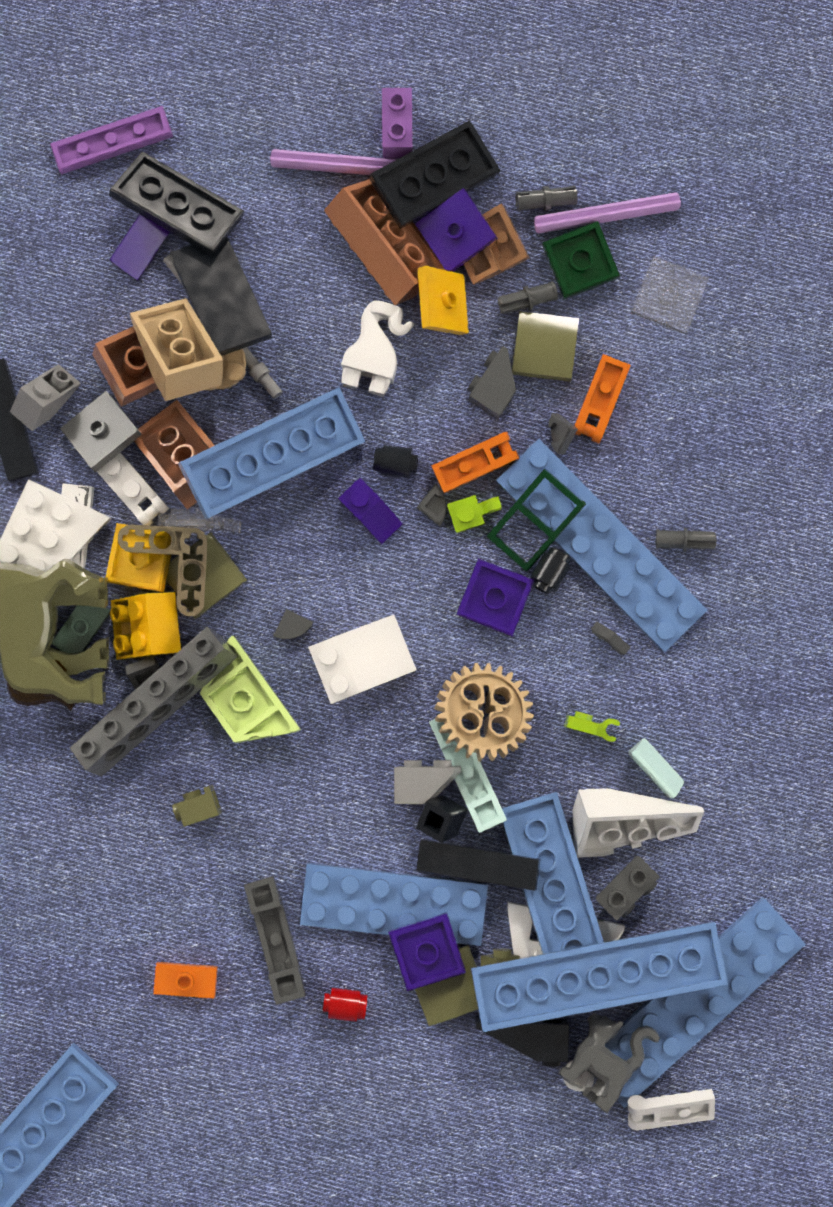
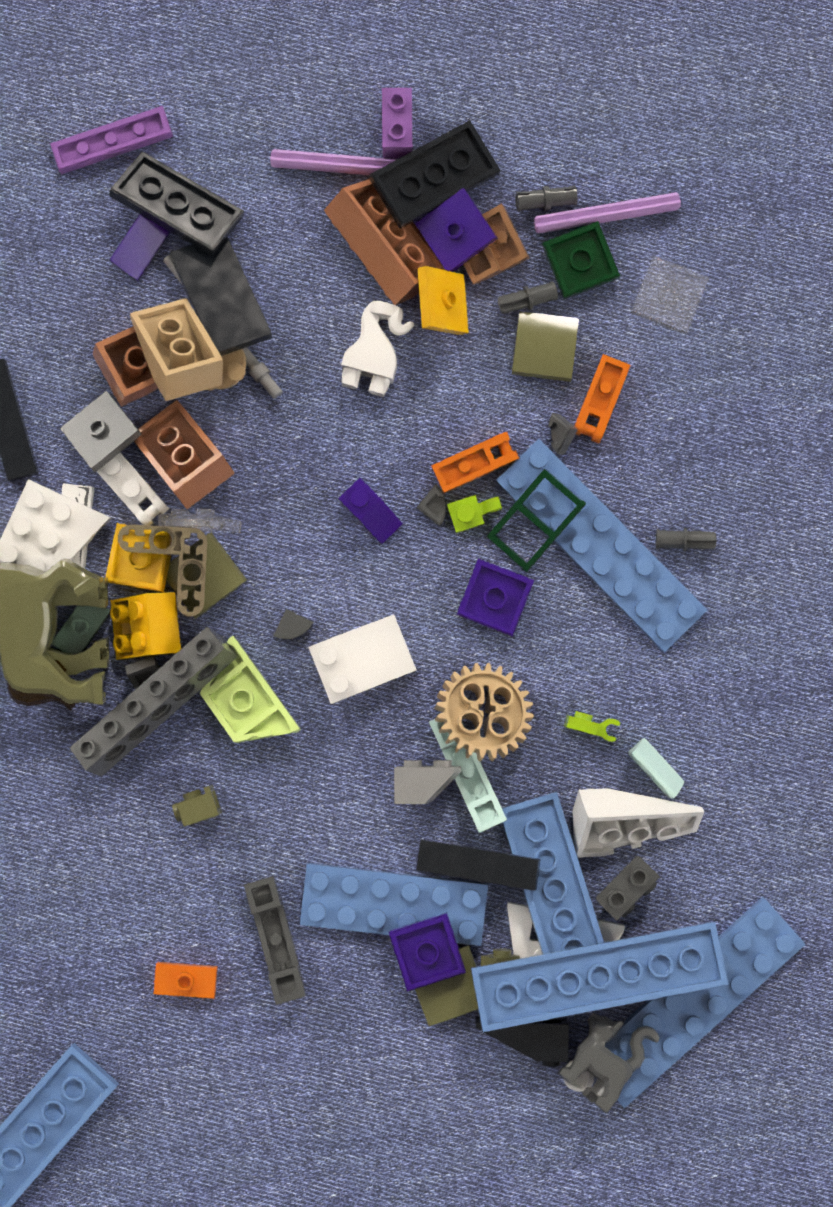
(44, 397): light grey slope -> none
(271, 453): medium blue plate -> none
(345, 1004): red brick -> none
(395, 461): black brick -> none
(441, 818): black brick -> none
(496, 386): dark grey slope -> none
(550, 571): black brick -> none
(610, 637): dark grey tile -> none
(670, 1109): white plate -> none

